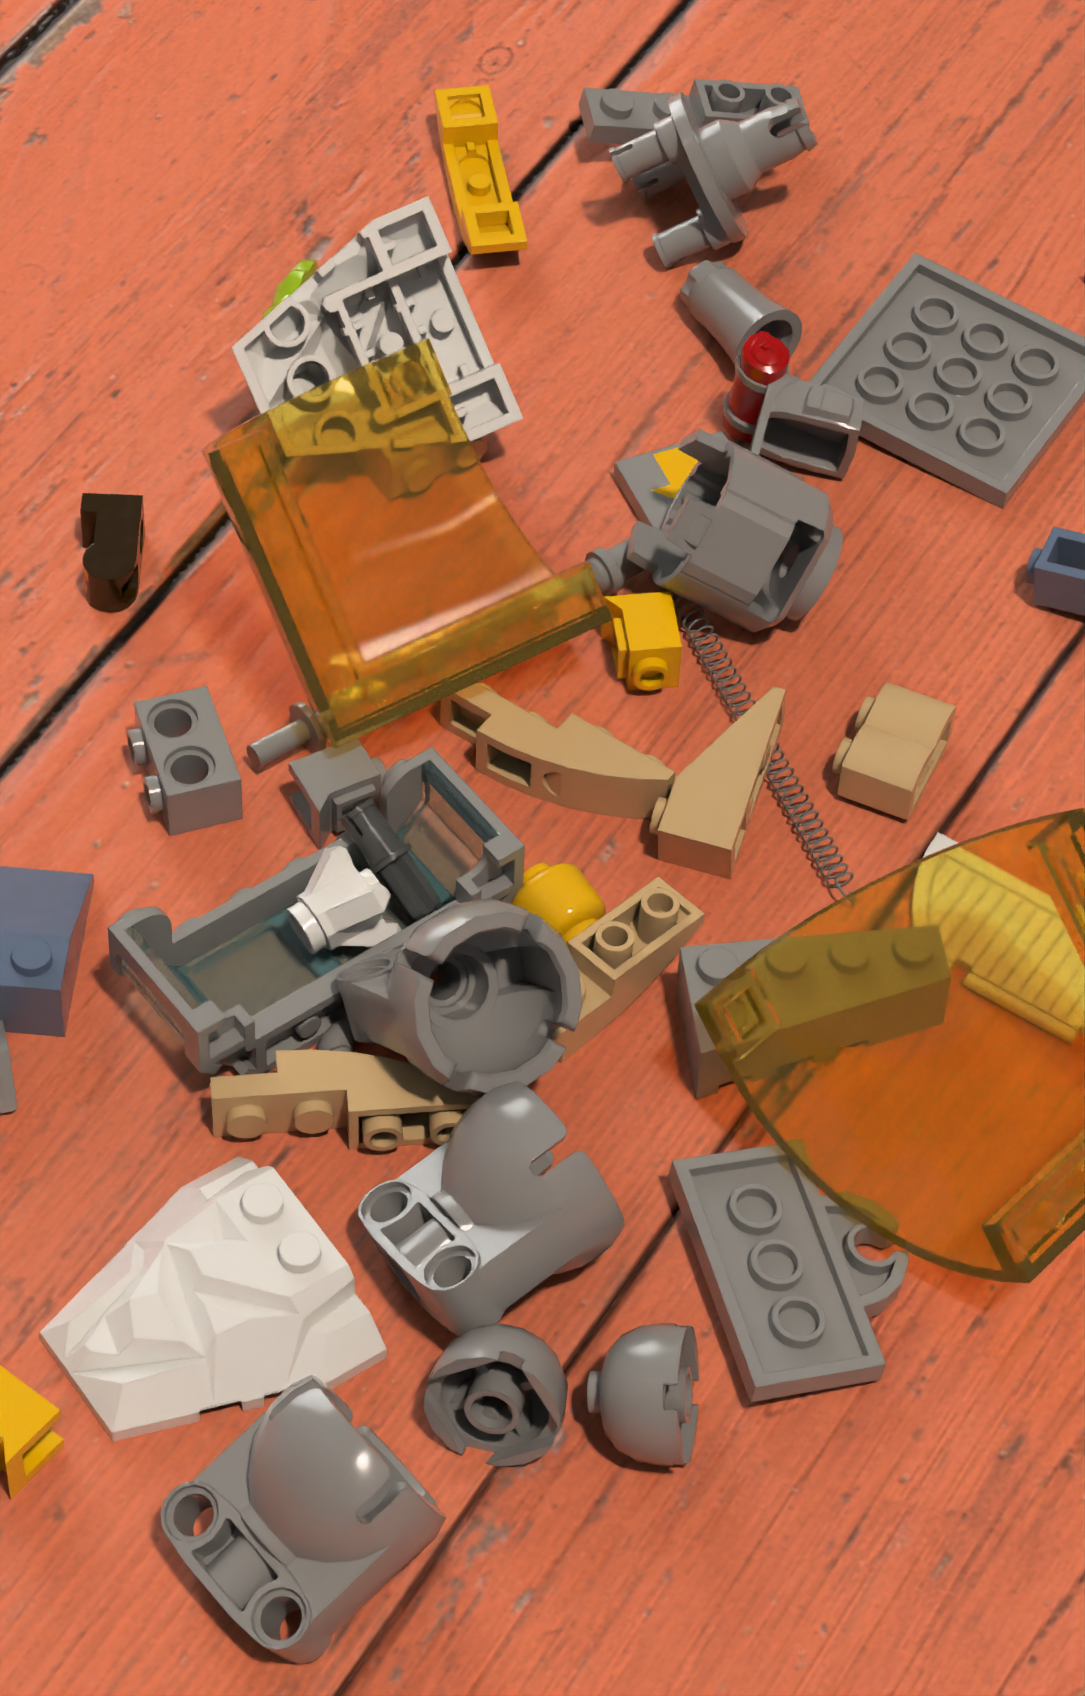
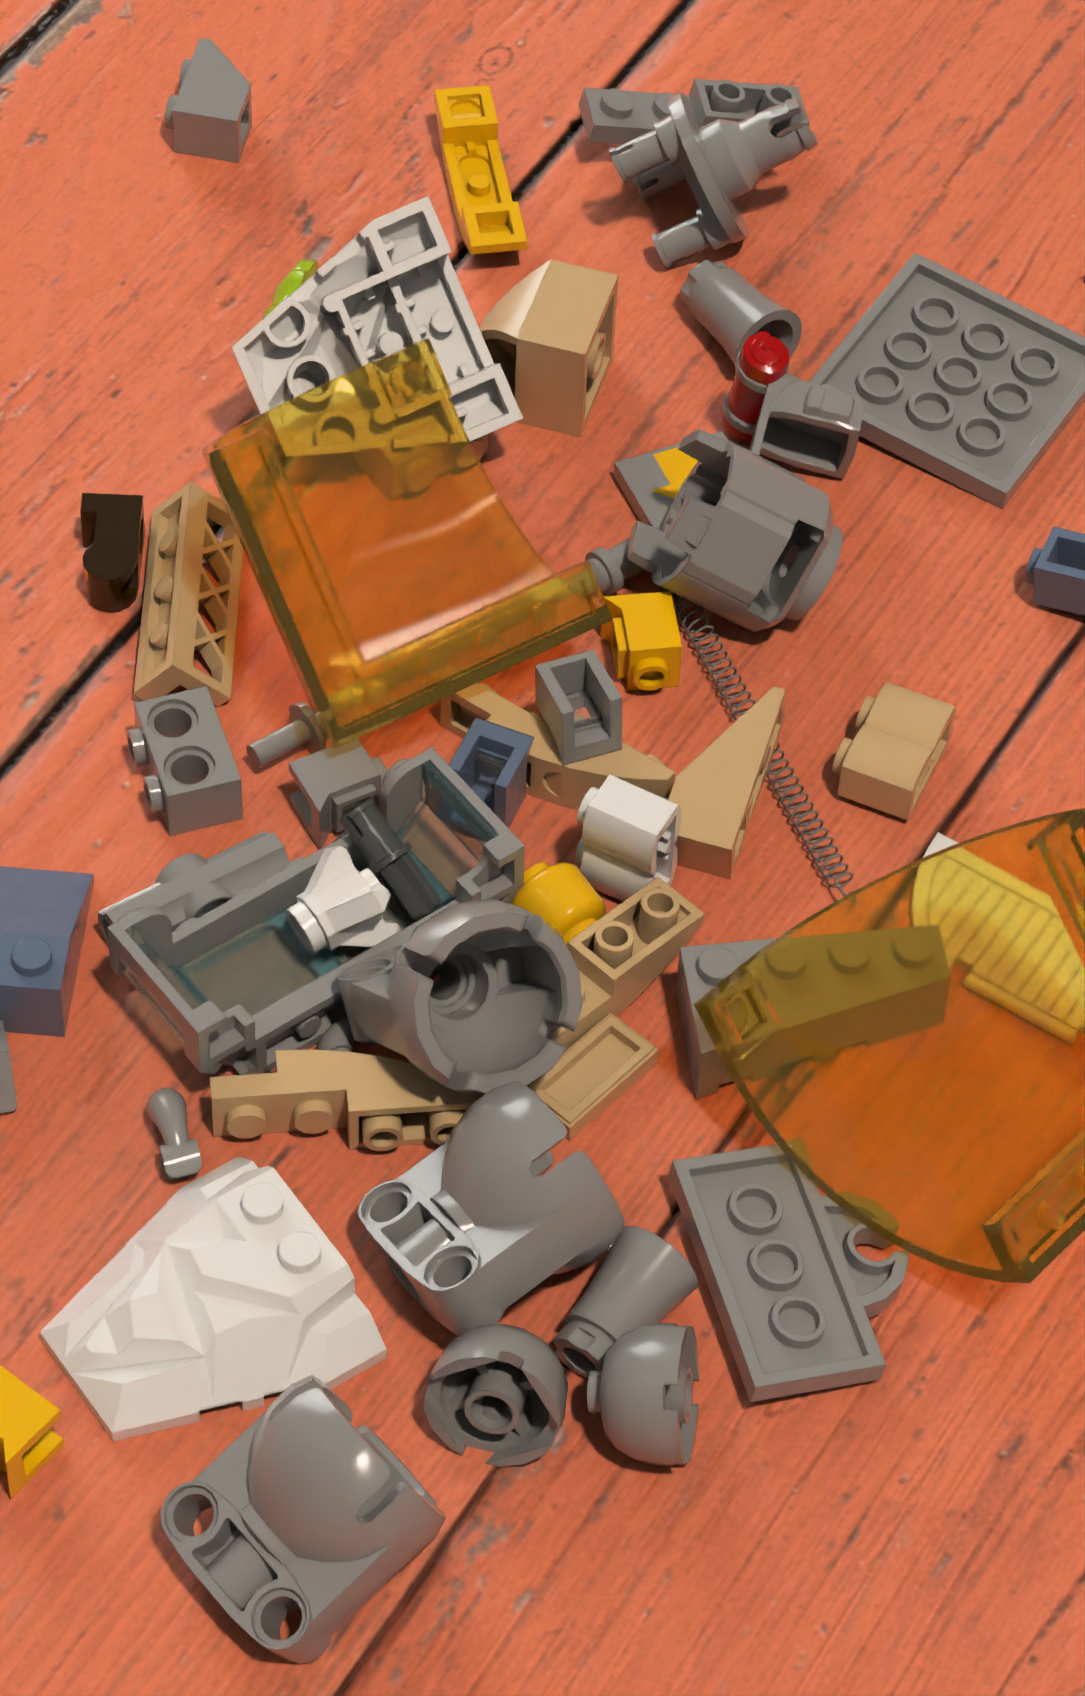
(175, 588): none -> tan fence
(179, 1154): none -> light grey arm
(198, 885): none -> light grey piece
(212, 107): none -> light grey slope
(495, 766): none -> sand blue window
(555, 342): none -> tan piece
(579, 706): none -> light grey window
(595, 1073): none -> tan tile
(626, 838): none -> white brick
(633, 1288): none -> light grey plant

